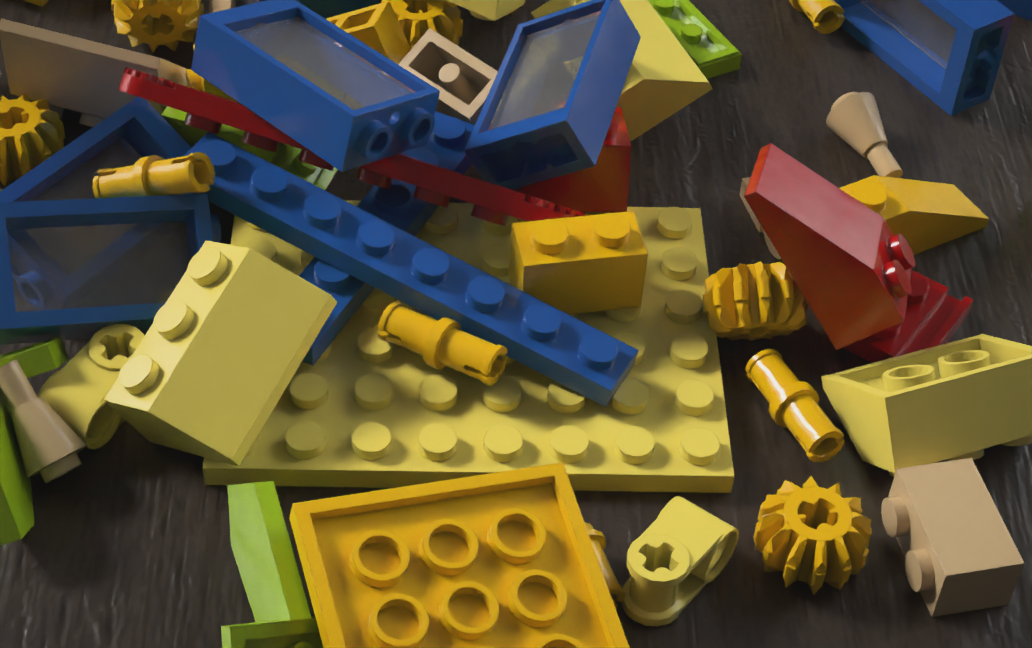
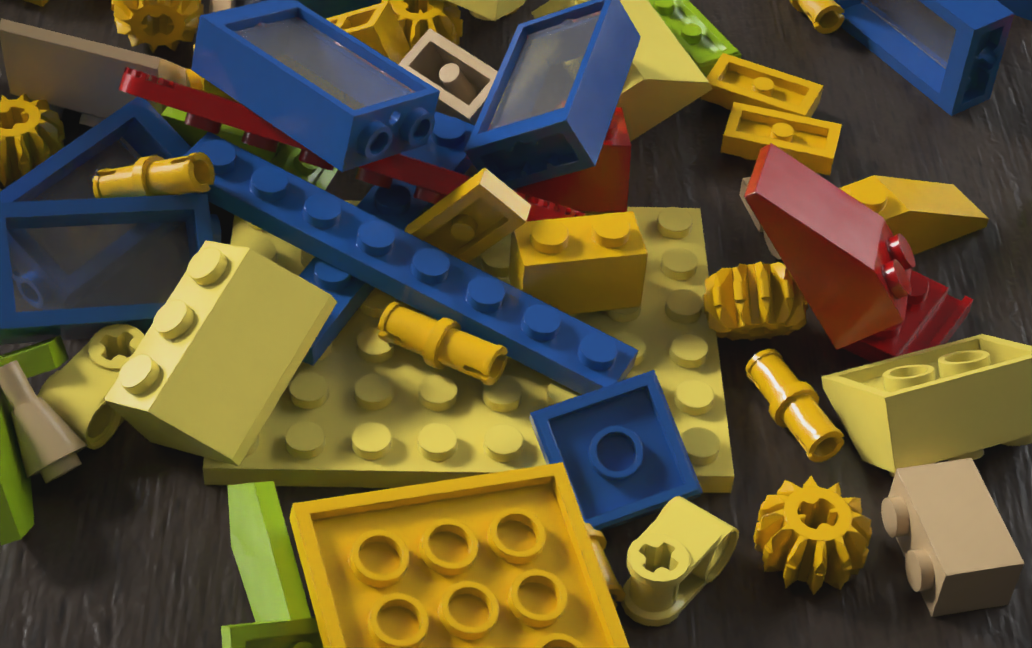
(472, 217): none -> yellow plate
(618, 450): none -> blue tile
(760, 86): none -> yellow plate
(801, 137): none -> yellow plate
(859, 124): tan cone -> none

